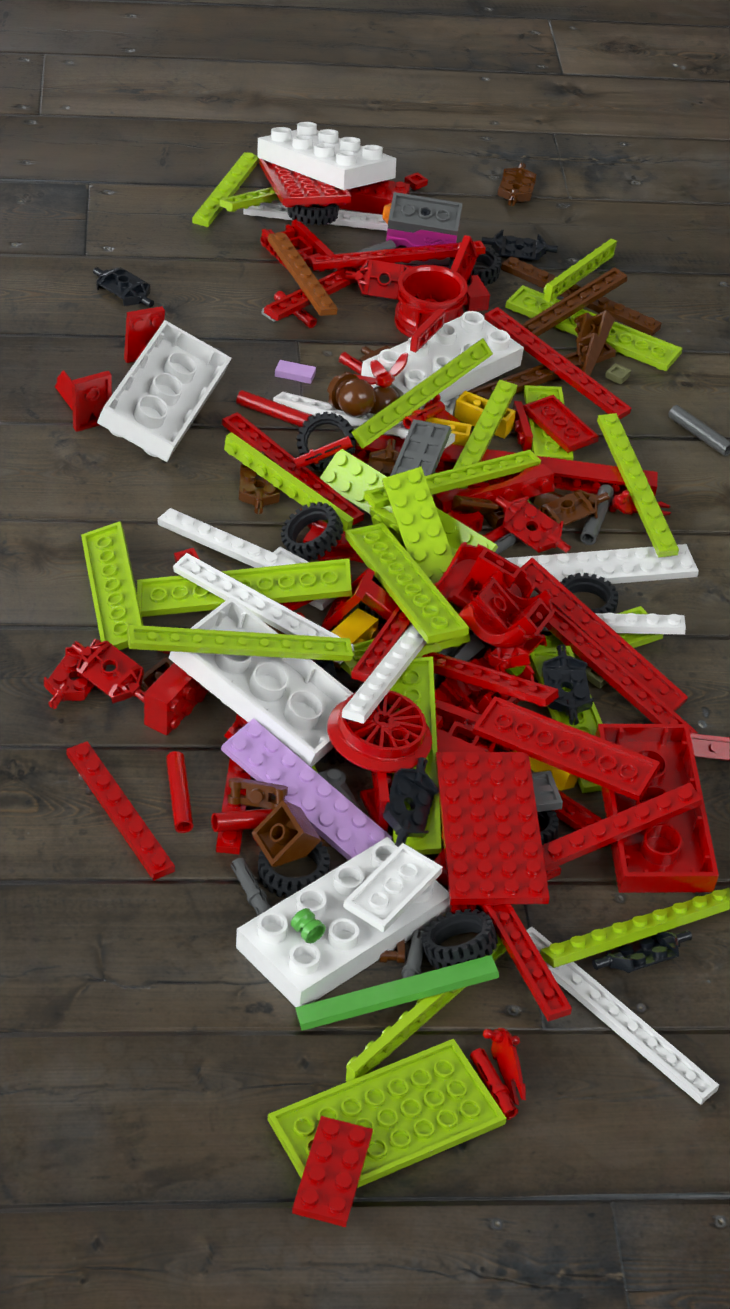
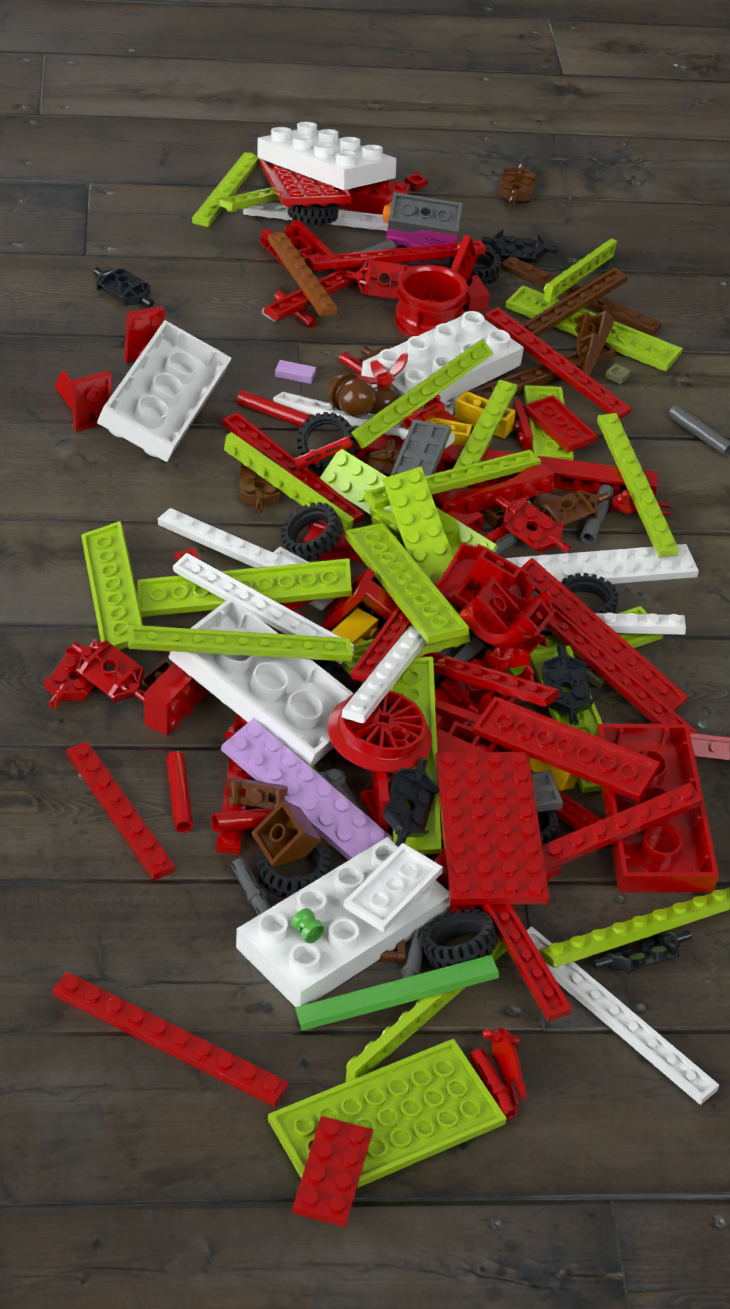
(171, 1039): none -> red plate
(427, 330): red tile -> none
(472, 505): reddish brown slope -> none

